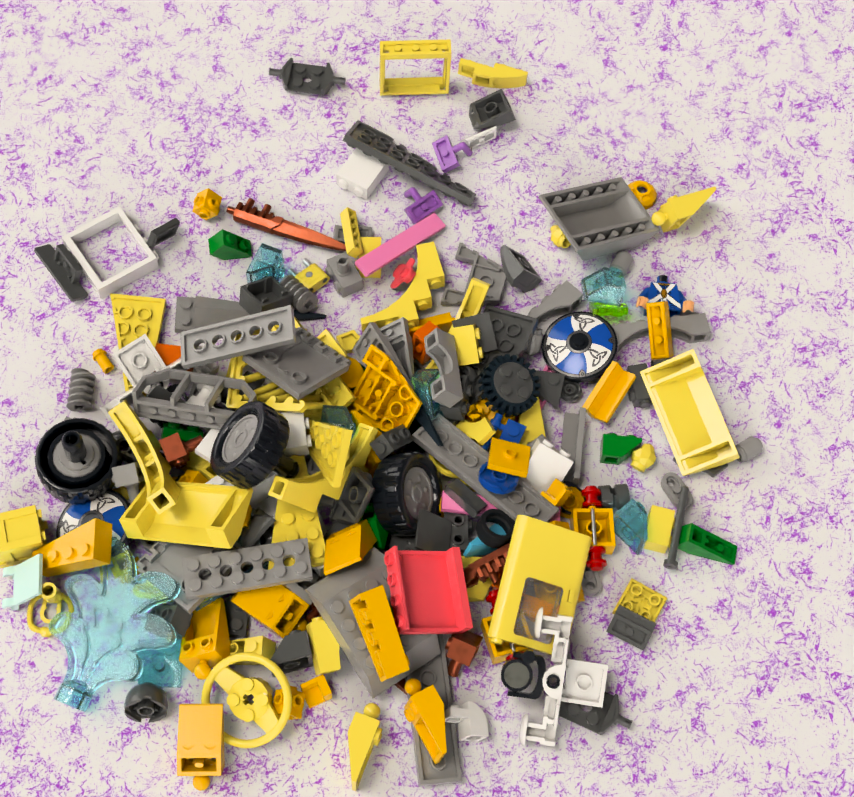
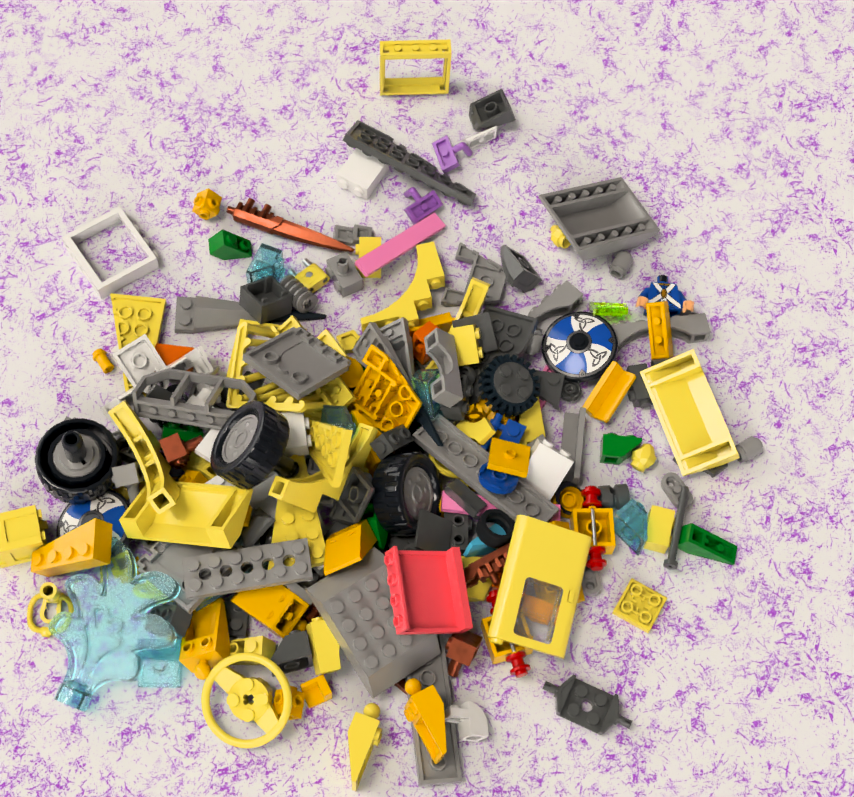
(27, 581): light aqua flag -> none
(63, 269): dark grey bracket -> none
(80, 390): light grey piece -> none
(146, 702): dark grey cylinder -> none
(163, 232): dark grey tile -> none
(203, 739): yellow slope -> none
(245, 345): light grey plate -> none
(294, 73): dark grey plate -> none
(351, 232): light yellow piece -> none
(380, 632): yellow wedge -> none
(403, 273): coral plate -> none
(497, 77): light yellow slope -> none
(557, 493): yellow panel -> none
(583, 679): white piece -> none
(604, 286): clear light blue slope -> none
(631, 627): dark grey plate -> none
(646, 199): yellow piece -> none
(680, 209): light yellow slope -> none

